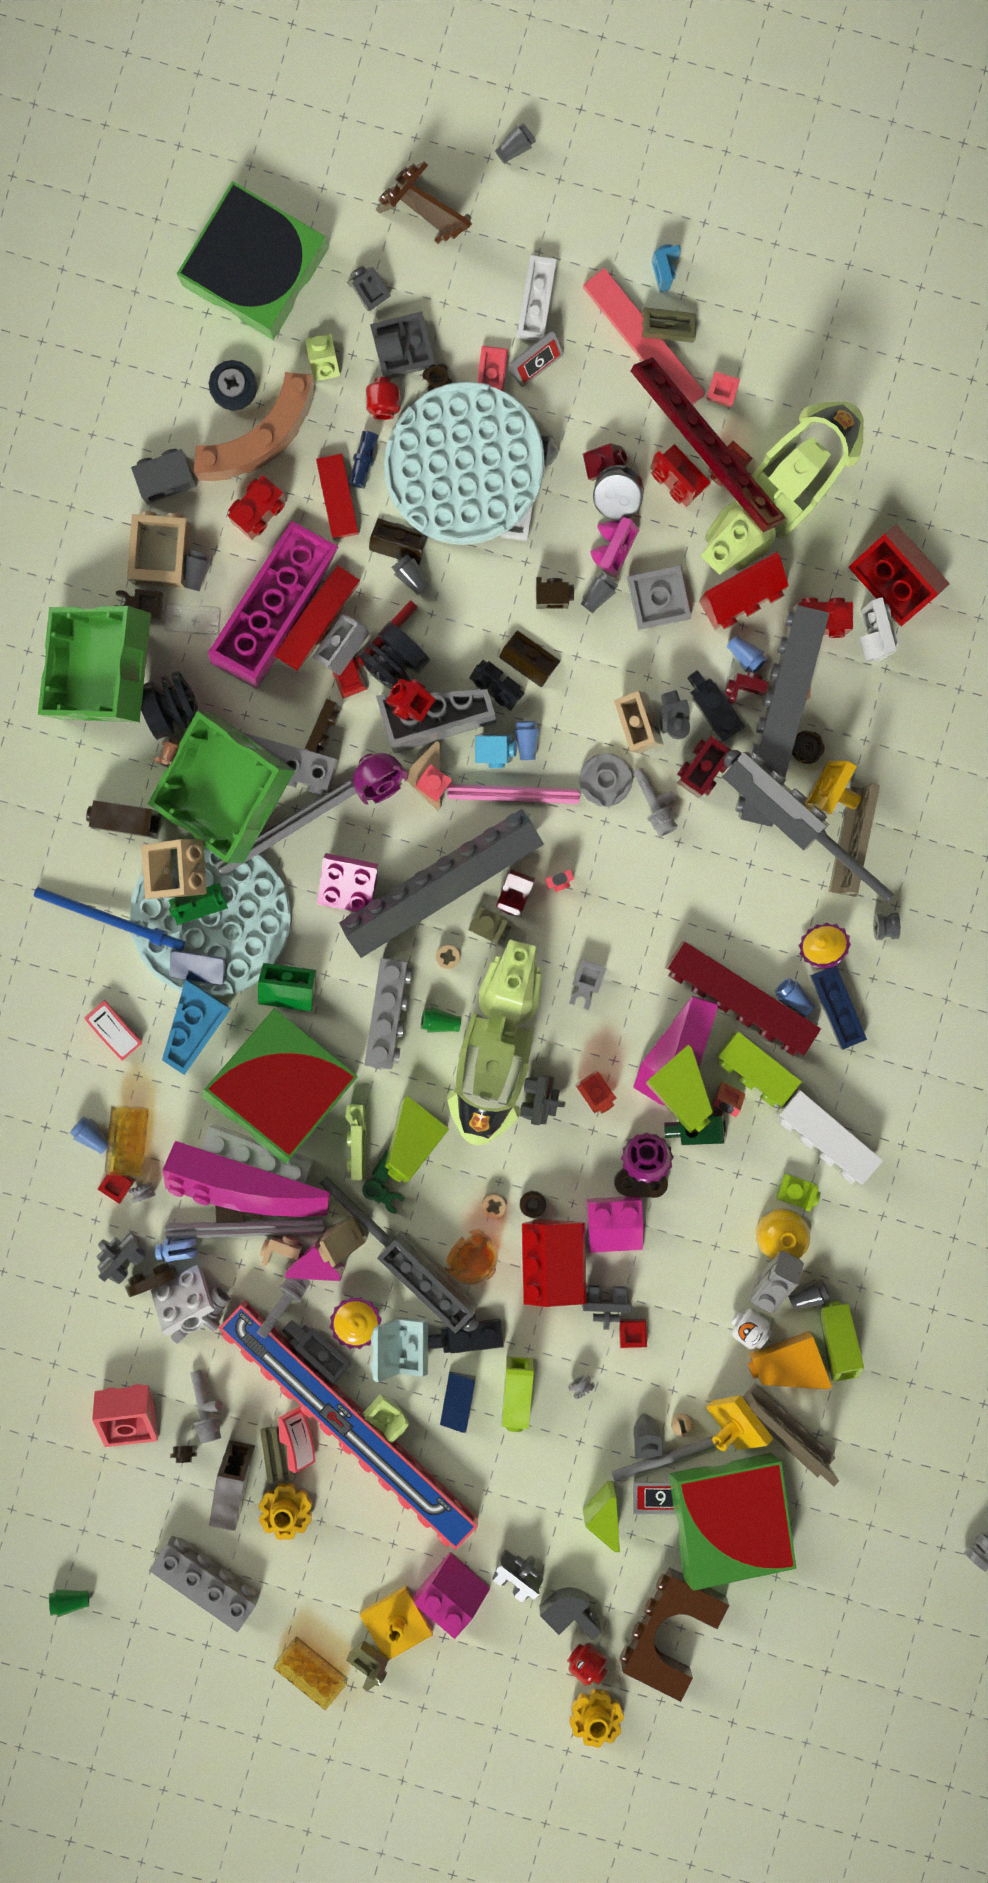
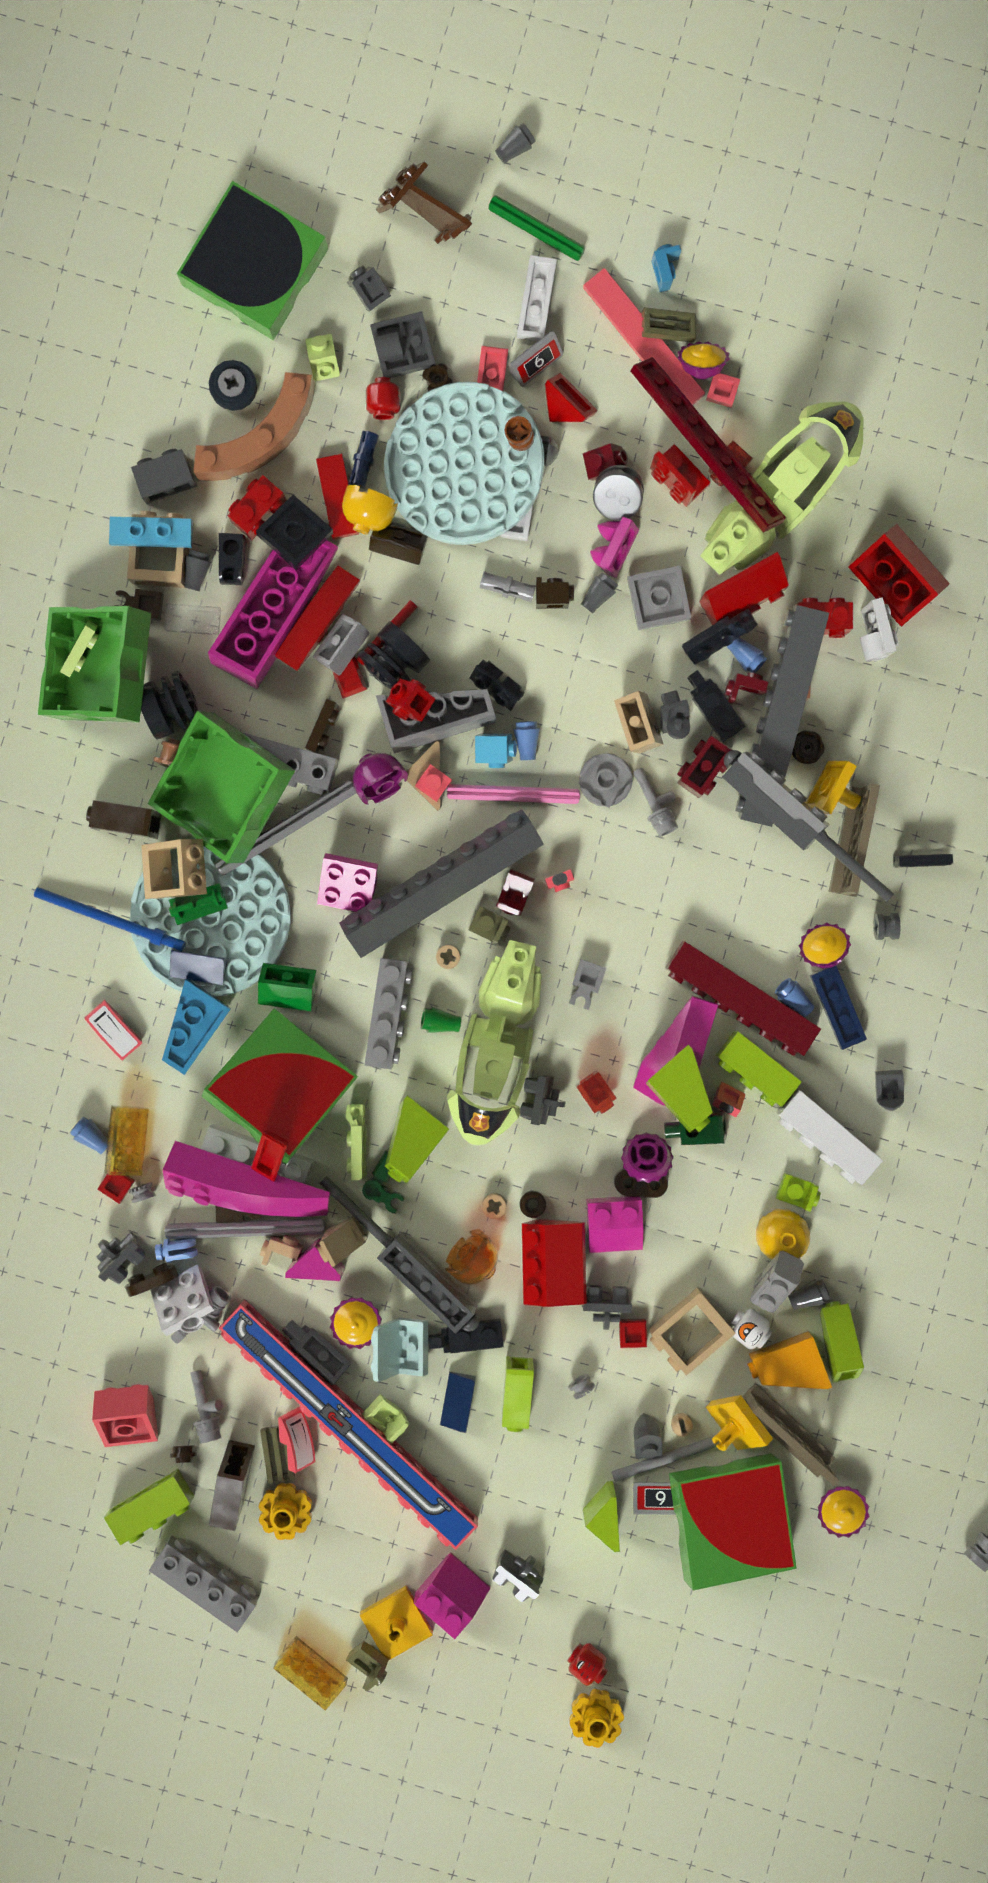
(67, 1601): green cone -> none
(86, 639): none -> yellowish green plate
(149, 1508): none -> lime brick
(151, 532): none -> medium azure plate
(231, 558): none -> black leg
(269, 1155): none -> red tile
(293, 1290): light grey piece -> none
(294, 532): none -> black plate
(368, 509): none -> yellow cylinder
(410, 574): dark grey cone -> none
(507, 586): none -> light grey pin
(515, 430): none -> dark orange wheel
(529, 658): dark brown slope -> none
(536, 228): none -> green axle
(566, 402): none -> red slope
(569, 1605): dark grey brick -> none
(674, 1597): reddish brown arch -> none
(694, 1298): none -> tan window
(703, 359): none -> piece
(718, 636): none -> black hinge
(843, 1511): none -> yellow piece
(889, 1089): none -> dark grey plate
(923, 860): none -> black tile

